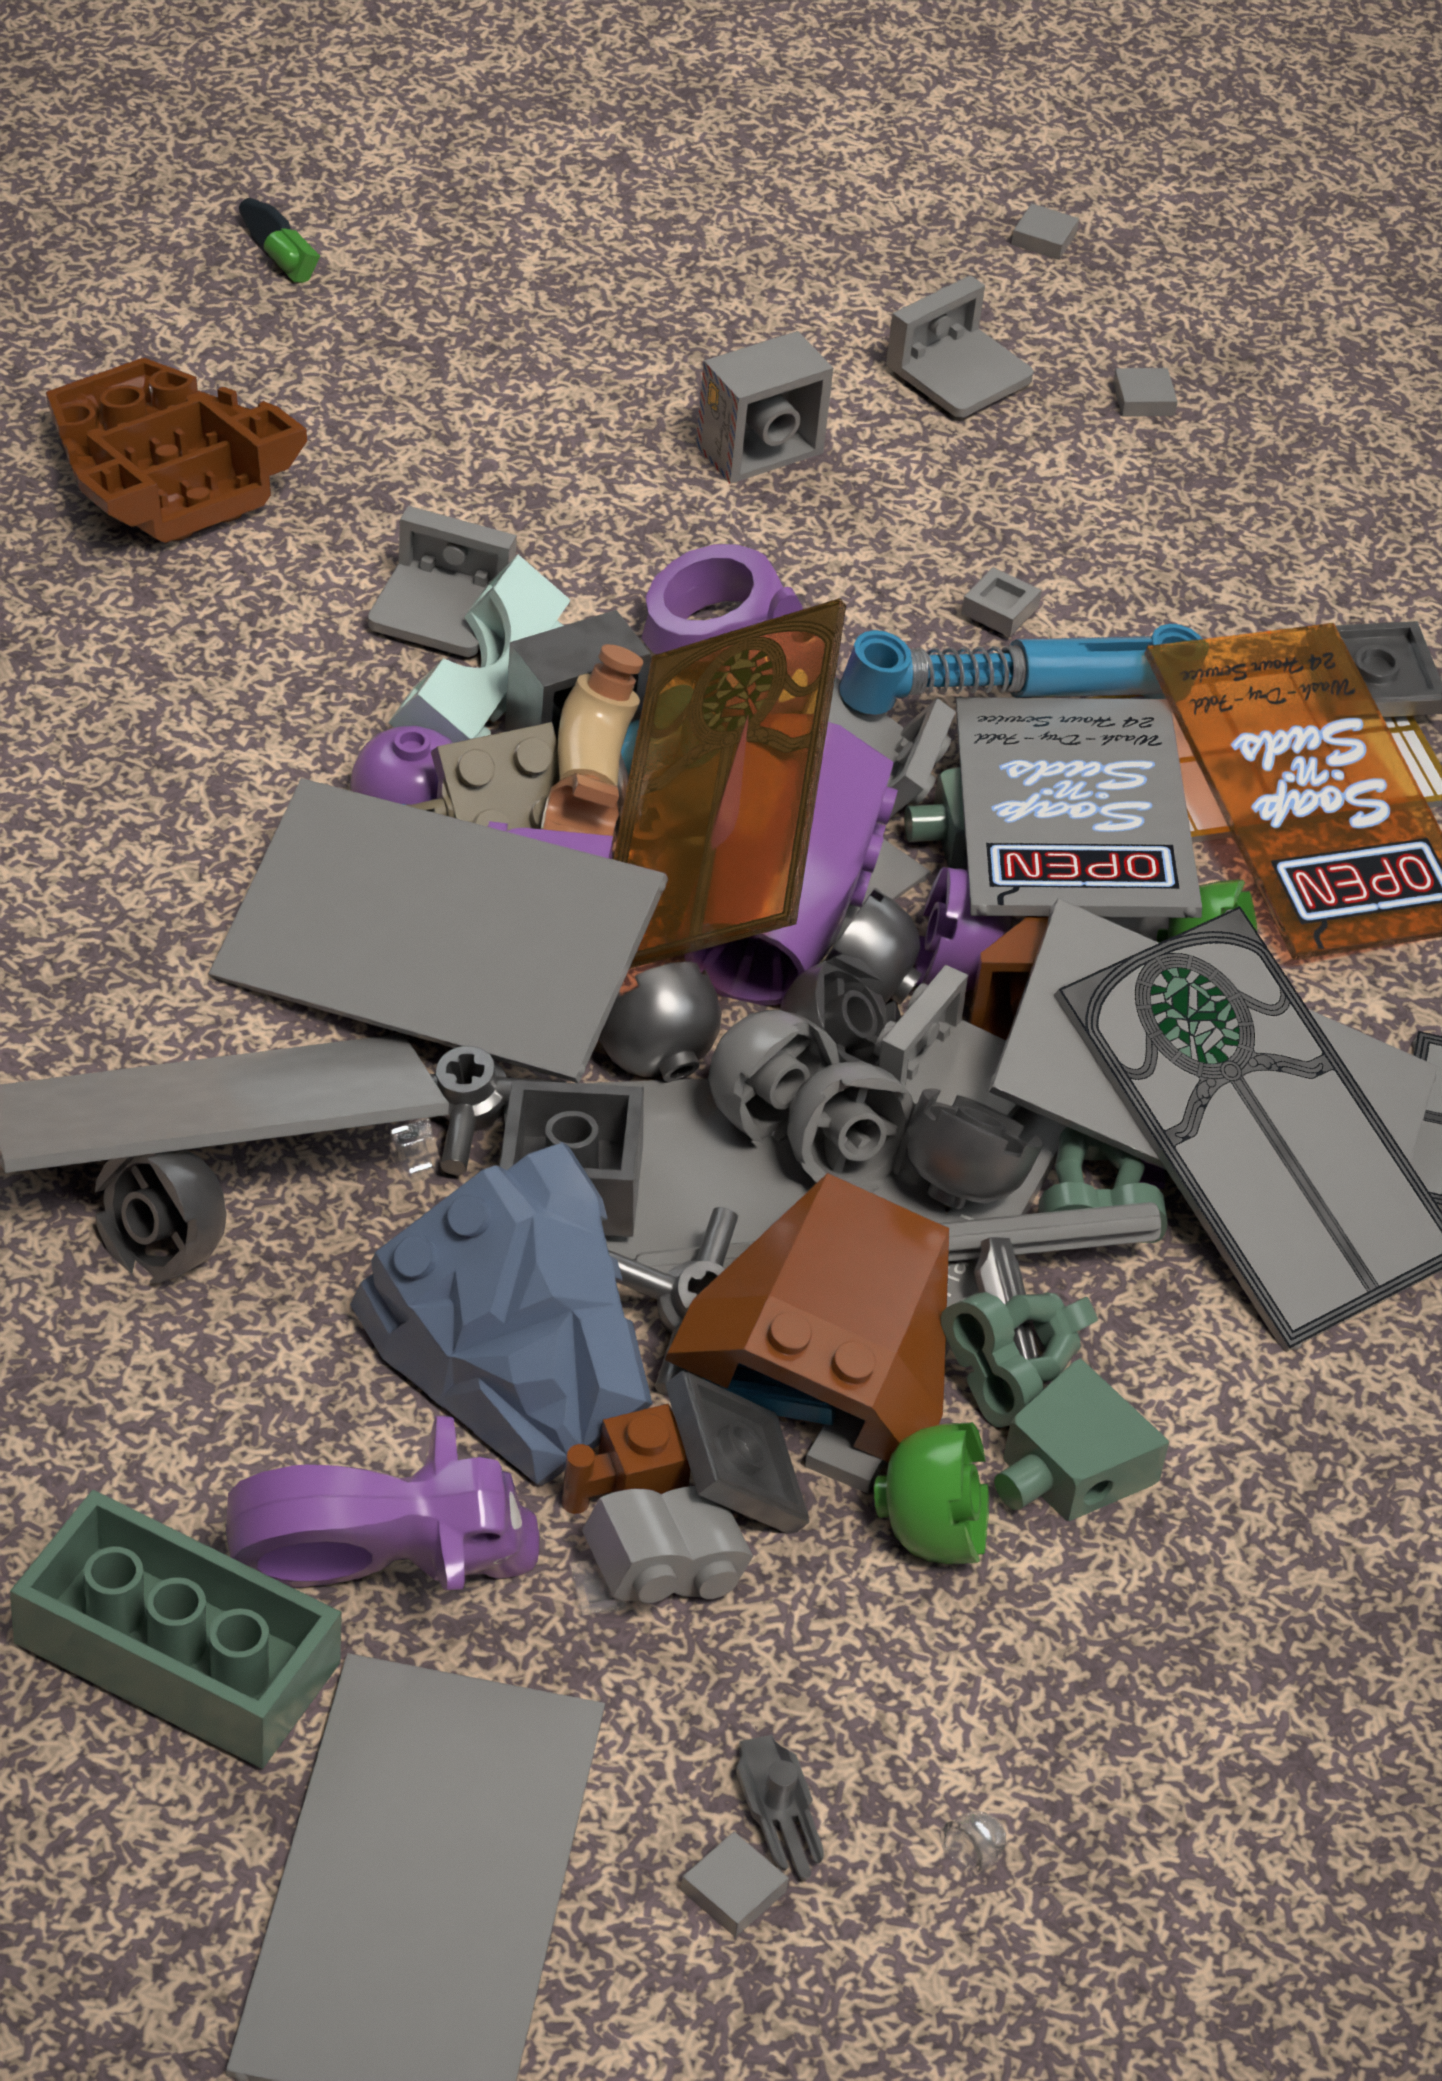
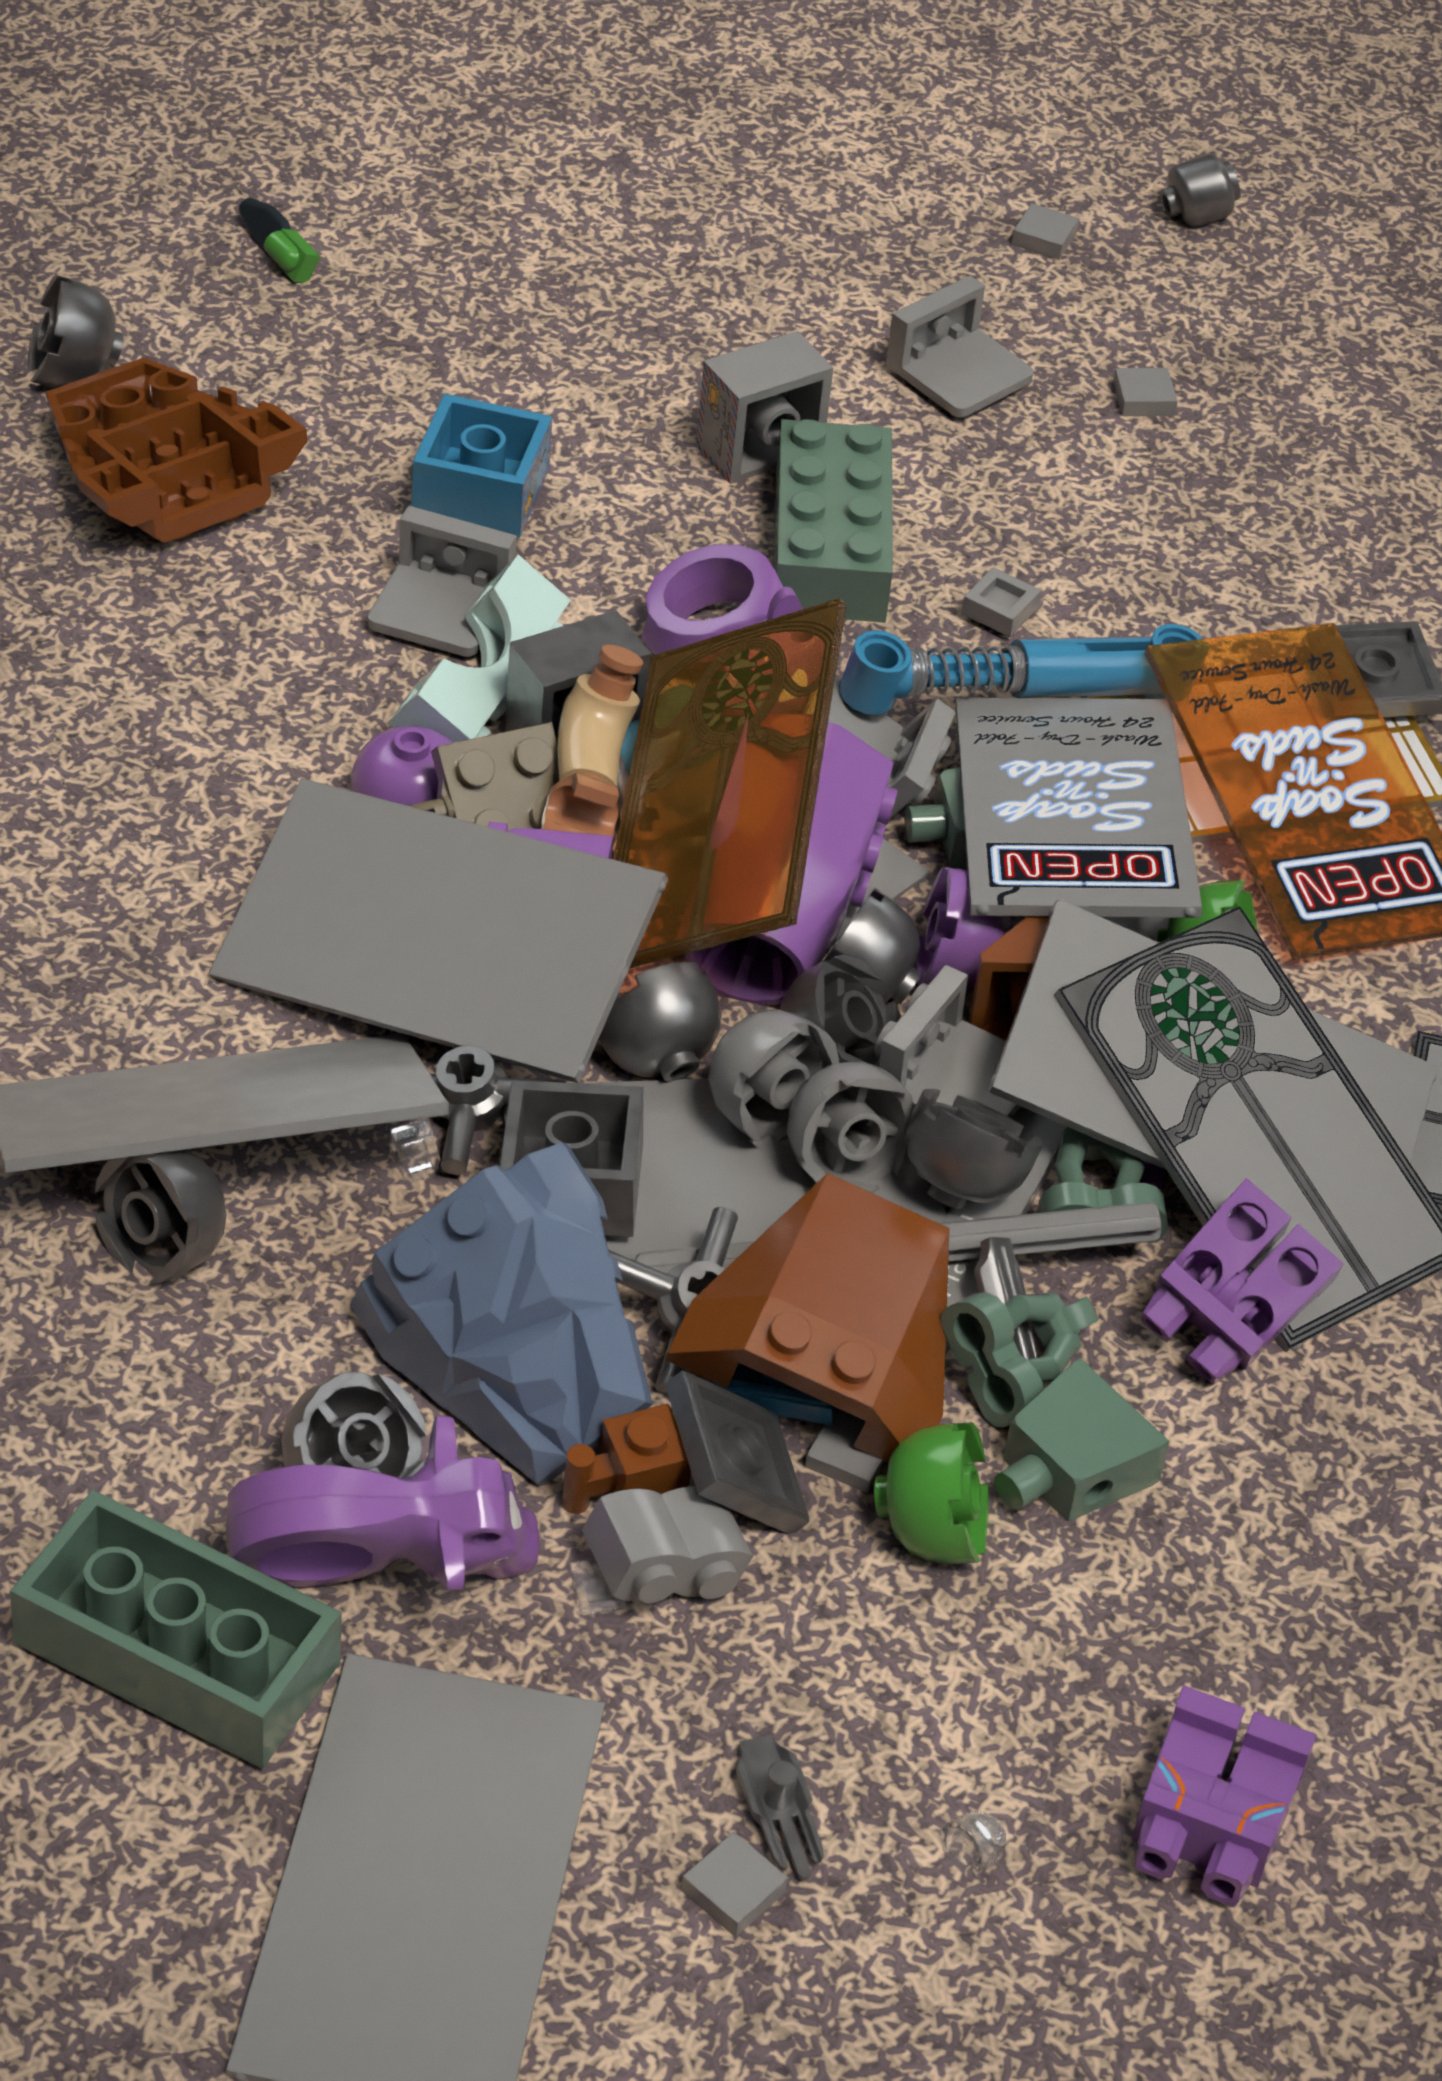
(74, 334): none -> flat silver cylinder
(356, 1424): none -> flat silver cylinder
(482, 463): none -> dark azure brick
(835, 515): none -> sand green brick
(1201, 190): none -> flat silver head
(1215, 1821): none -> medium lavender hips
(1227, 1303): none -> medium lavender hips

